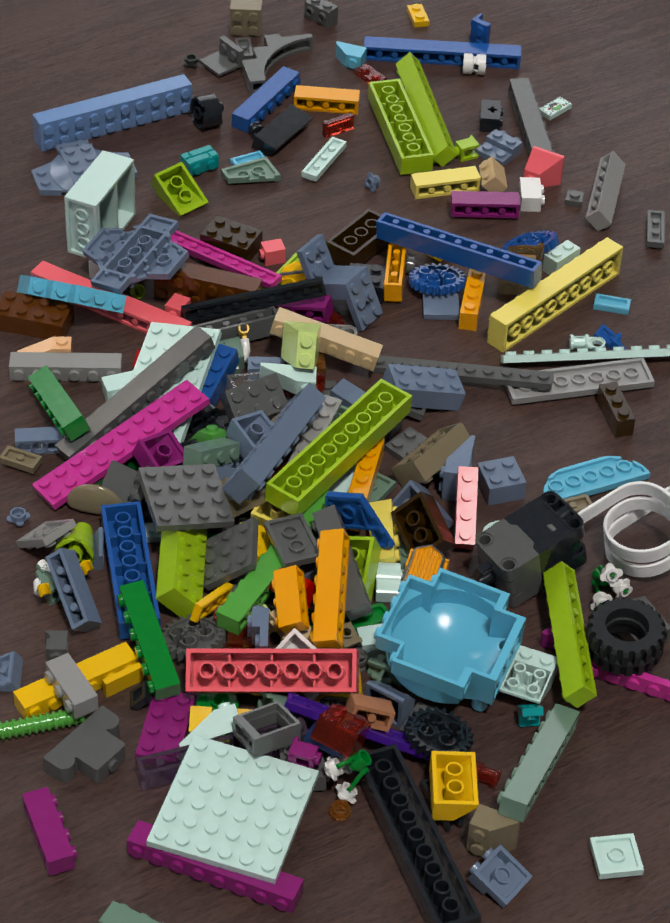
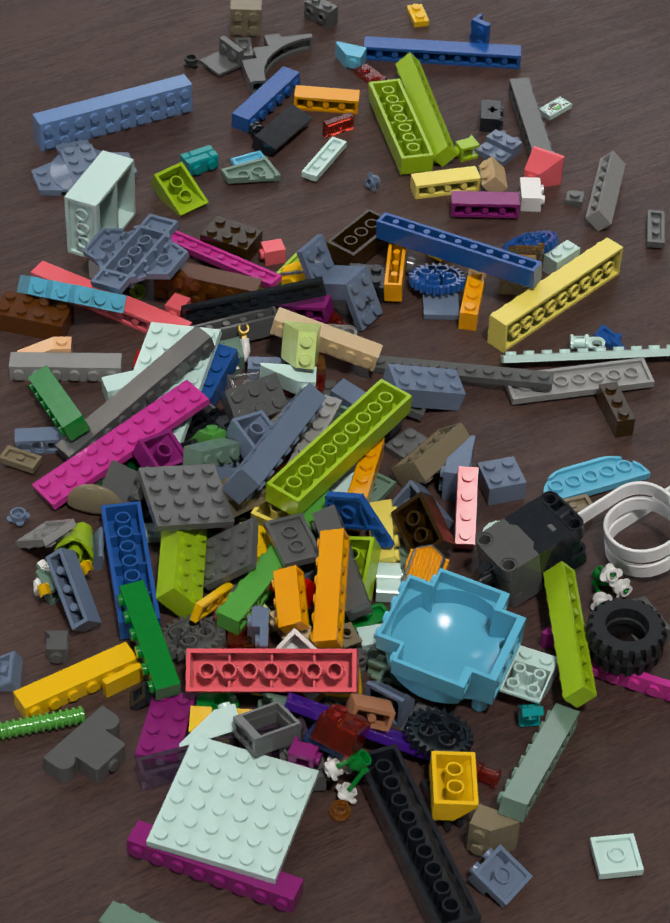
(49, 831): magenta brick -> none
(71, 686): light grey brick -> none
(206, 111): black brick -> none
(479, 61): white wheel -> none
(612, 304): medium azure tile -> none

